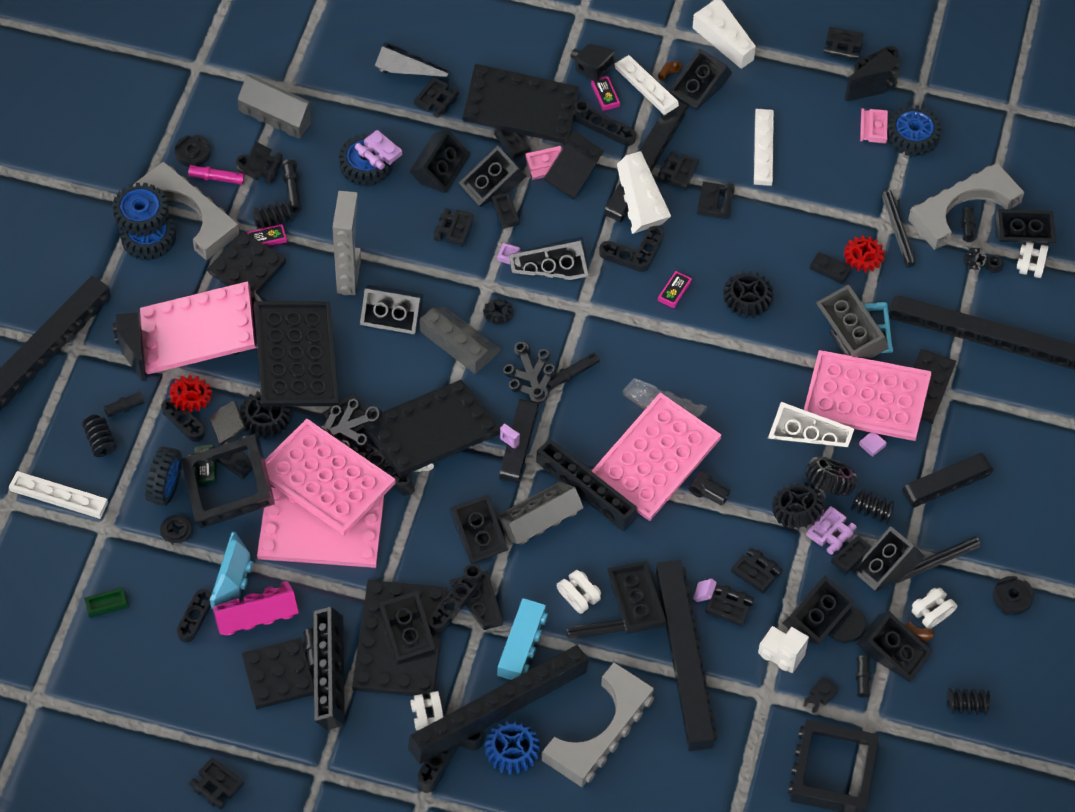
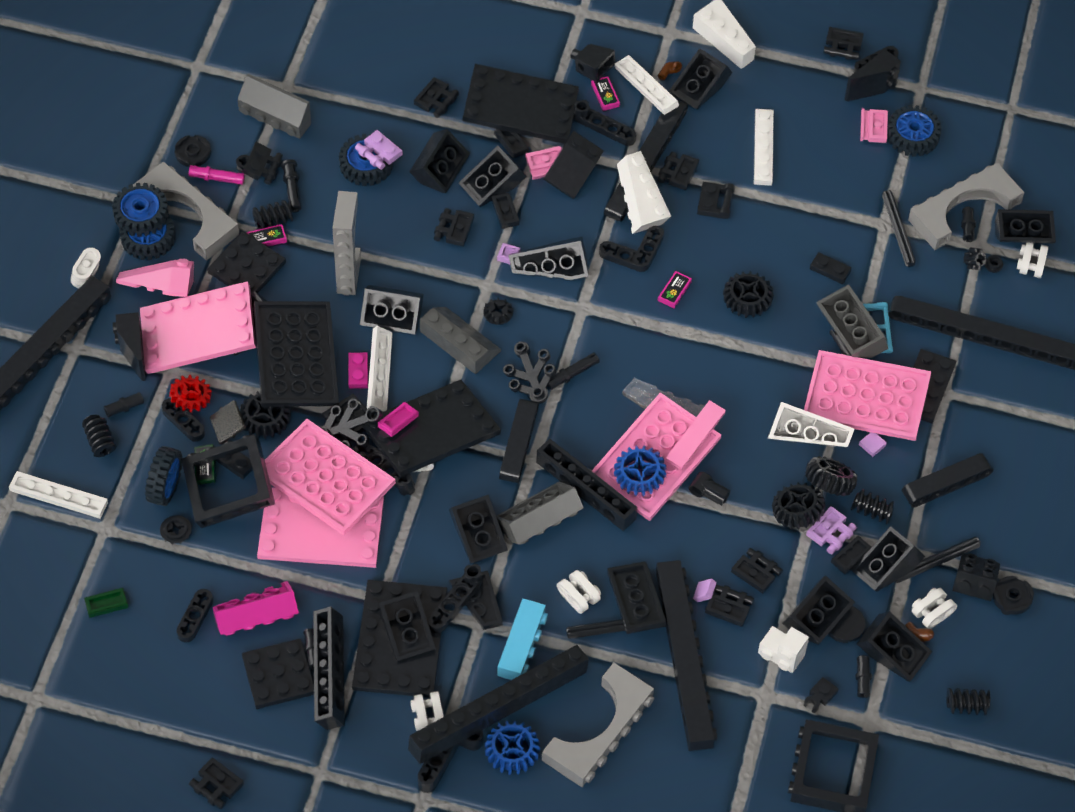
(85, 267): none -> white brick
(171, 277): none -> bright pink wedge
(232, 572): medium azure wedge -> none
(358, 370): none -> dark pink plate
(379, 368): none -> white plate
(396, 60): wedge -> none
(398, 419): none -> dark pink tile
(509, 436): lavender tile -> none
(626, 474): none -> blue gear
(695, 435): none -> bright pink tile
(858, 258): red gear -> none
(976, 576): none -> black bracket

